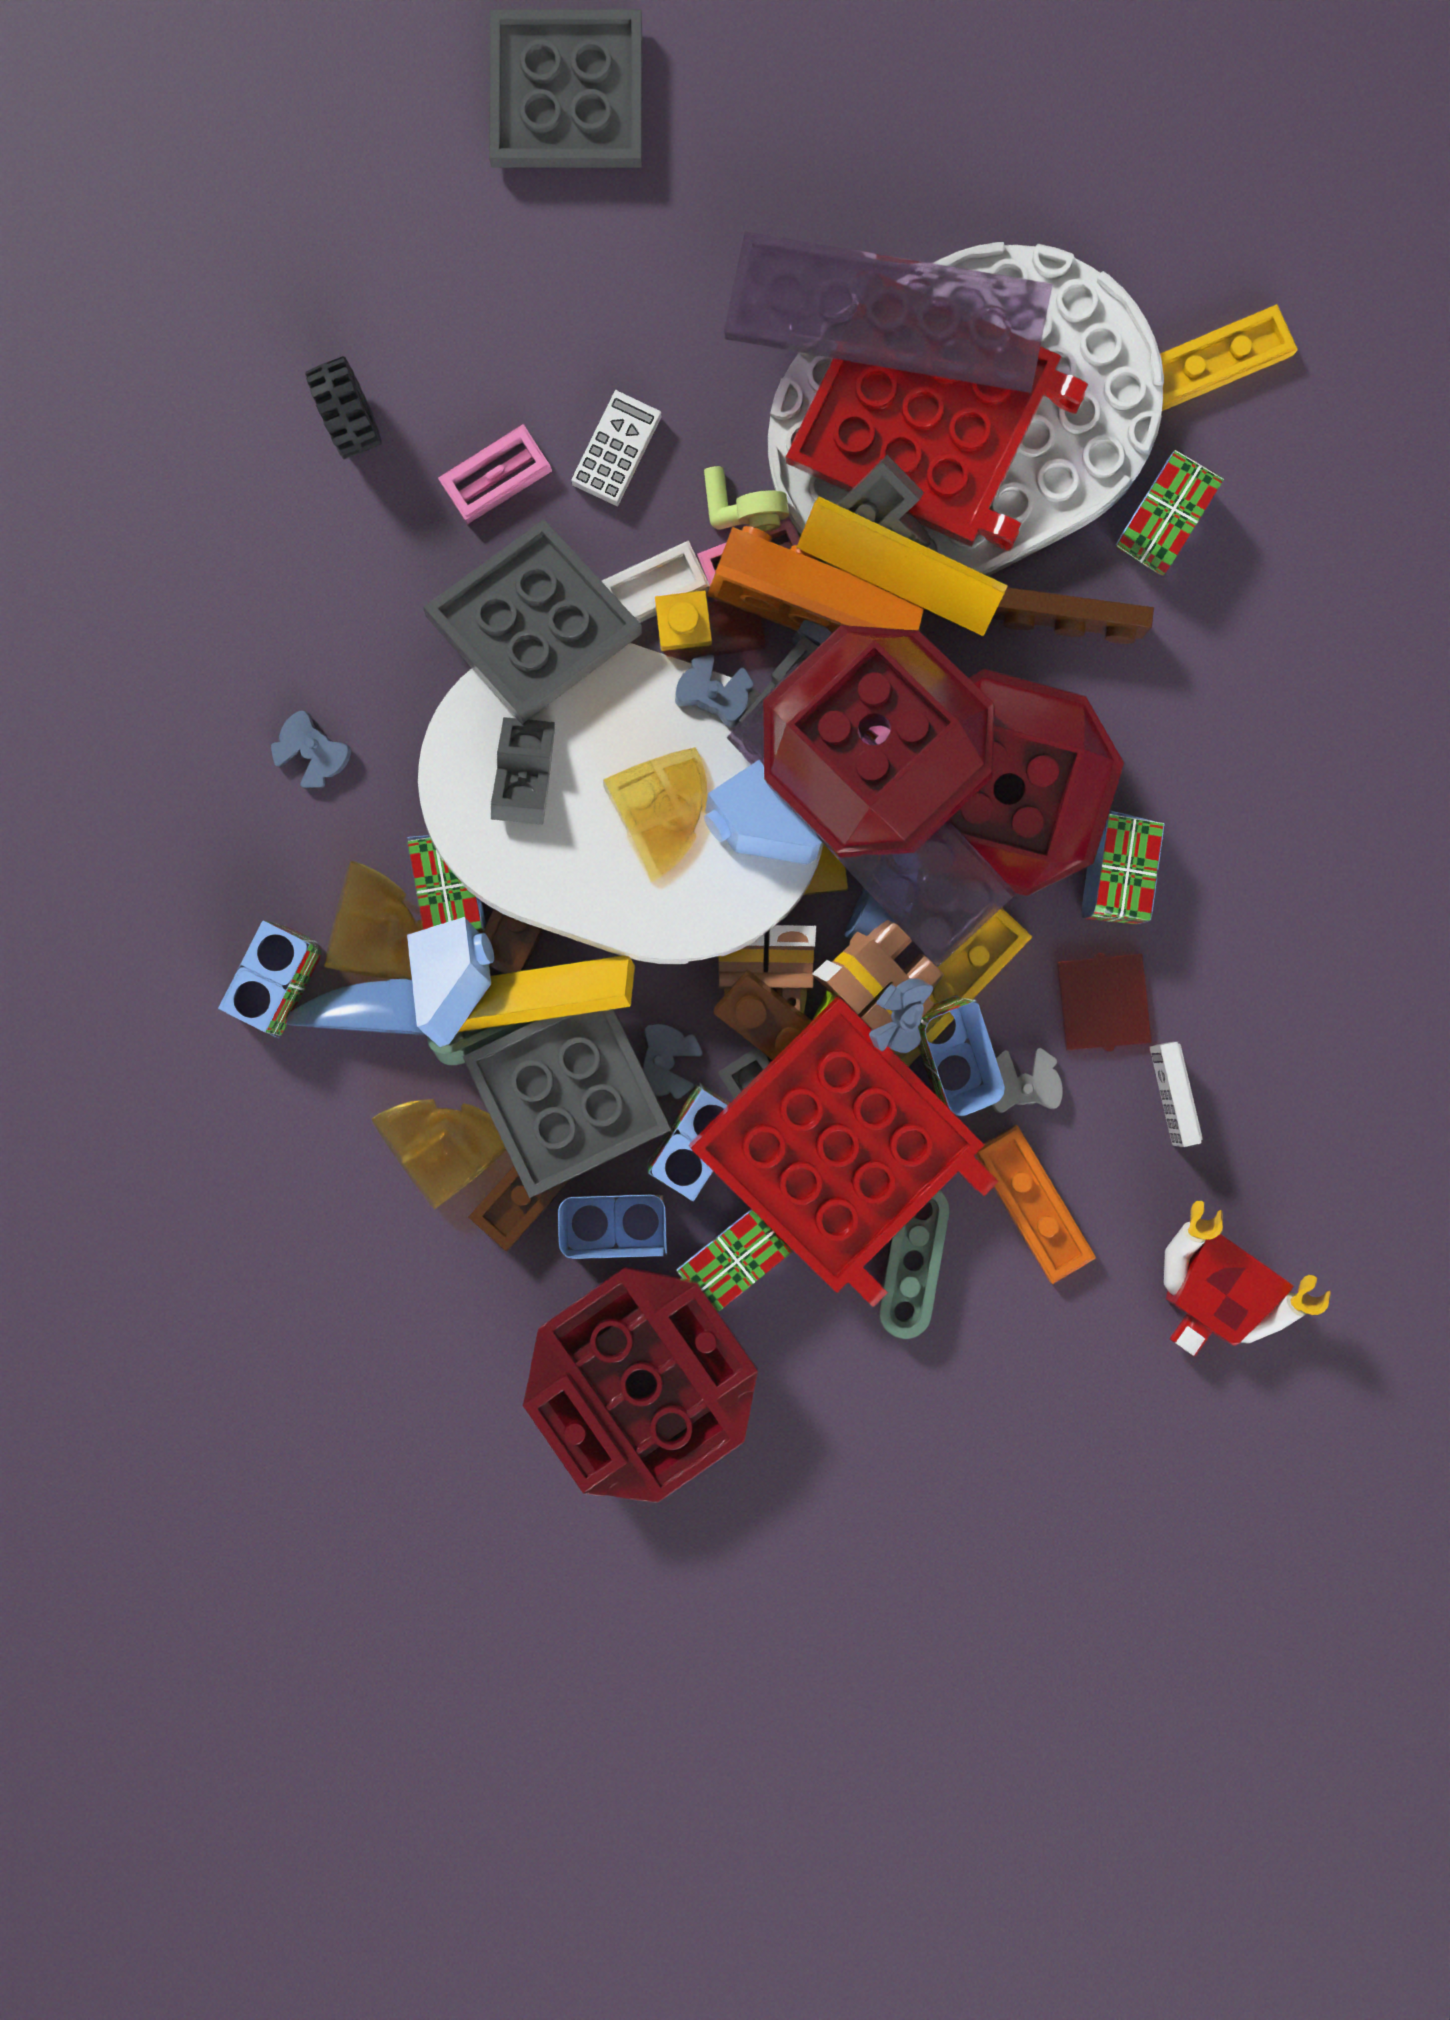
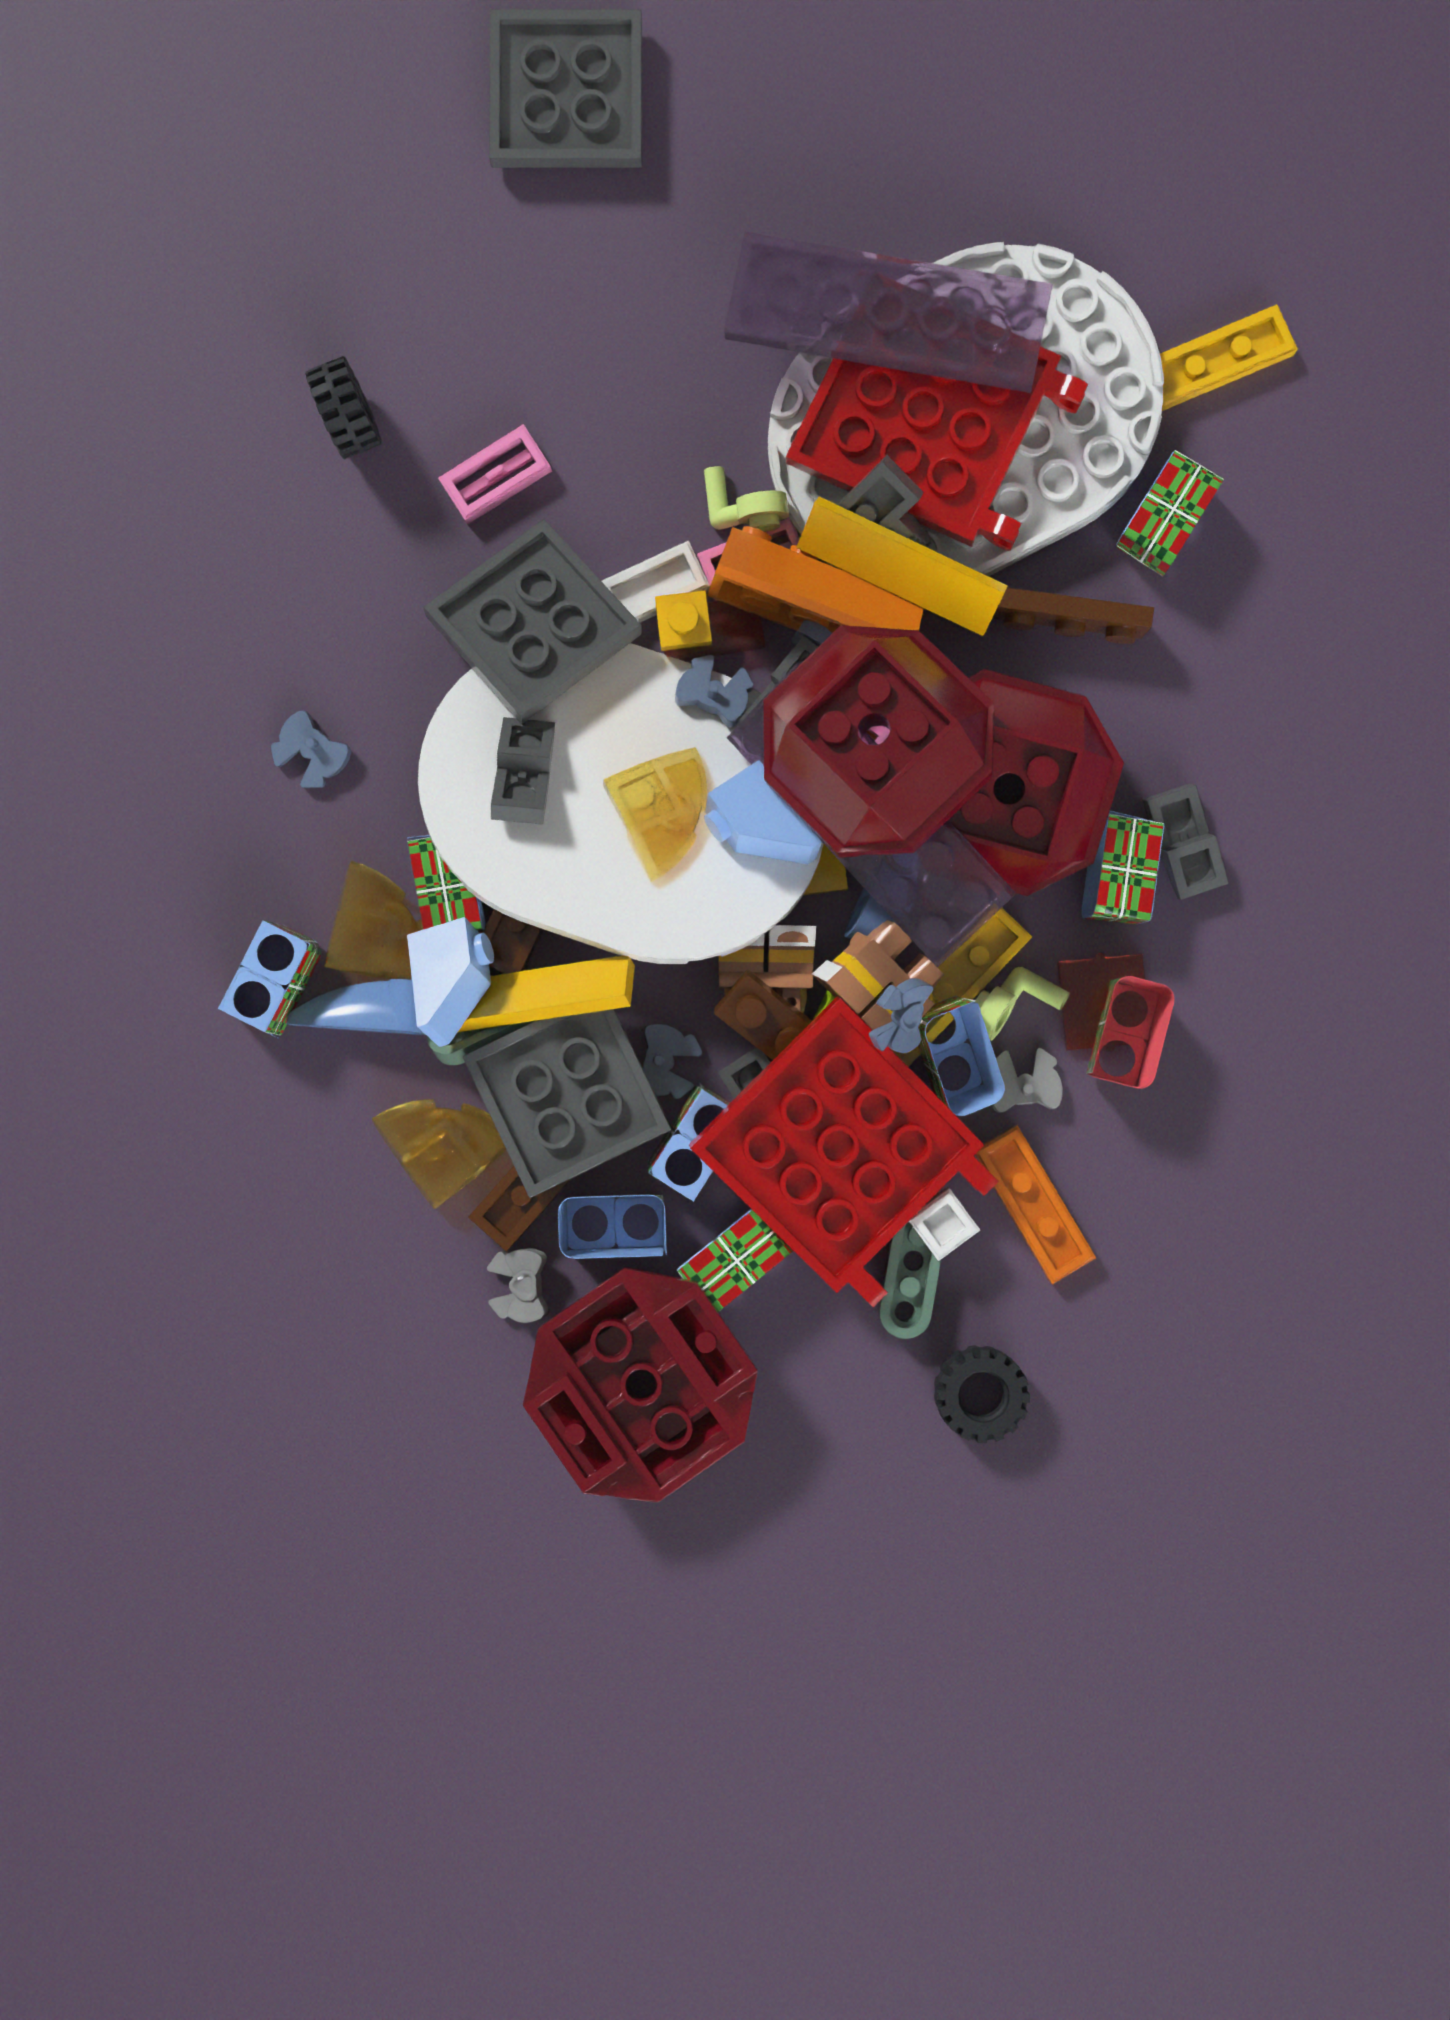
(526, 1300): none -> light grey piece
(616, 448): white tile -> none
(944, 1224): none -> white tile
(985, 1426): none -> black tyre
(1000, 1002): none -> yellowish green plate
(1153, 1028): none -> coral piece
(1176, 1094): white tile -> none
(1187, 848): none -> dark grey slope
(1228, 1288): torso -> none

